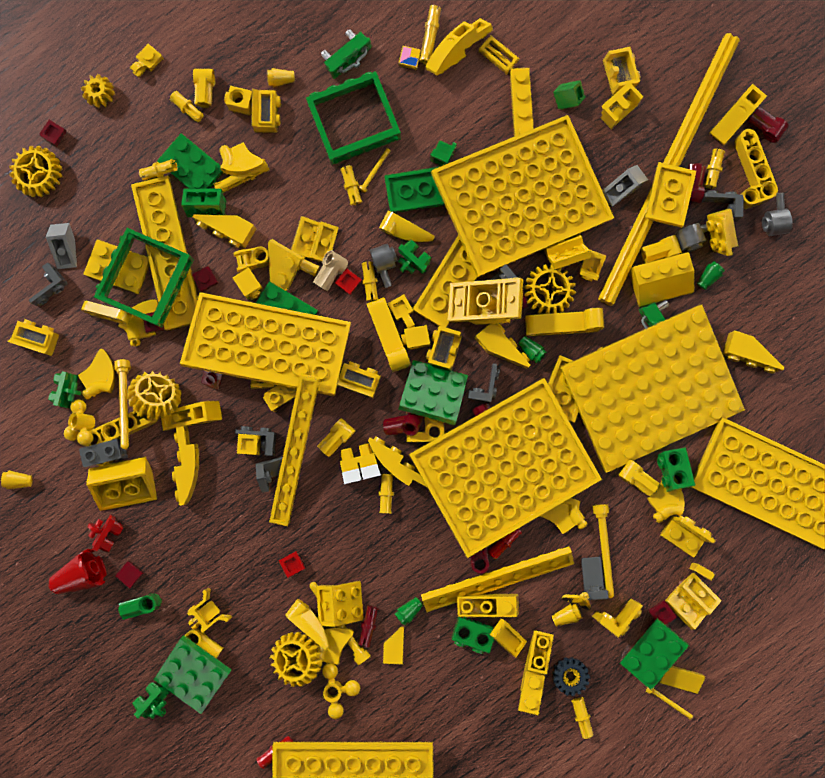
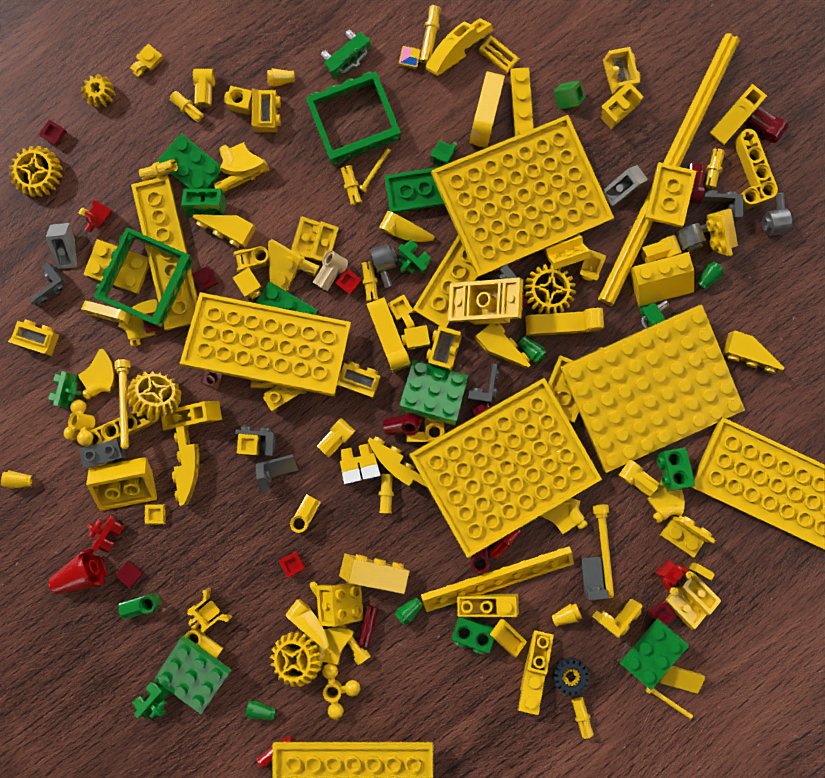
(96, 216): none -> red piece
(155, 514): none -> yellow tile
(259, 711): none -> green cone
(294, 449): yellow tile -> none
(306, 512): none -> yellow piece
(374, 573): none -> yellow wedge
(394, 648): yellow tile -> none
(486, 109): none -> yellow beam
(582, 599): yellow piece -> none
(671, 573): none -> red piece

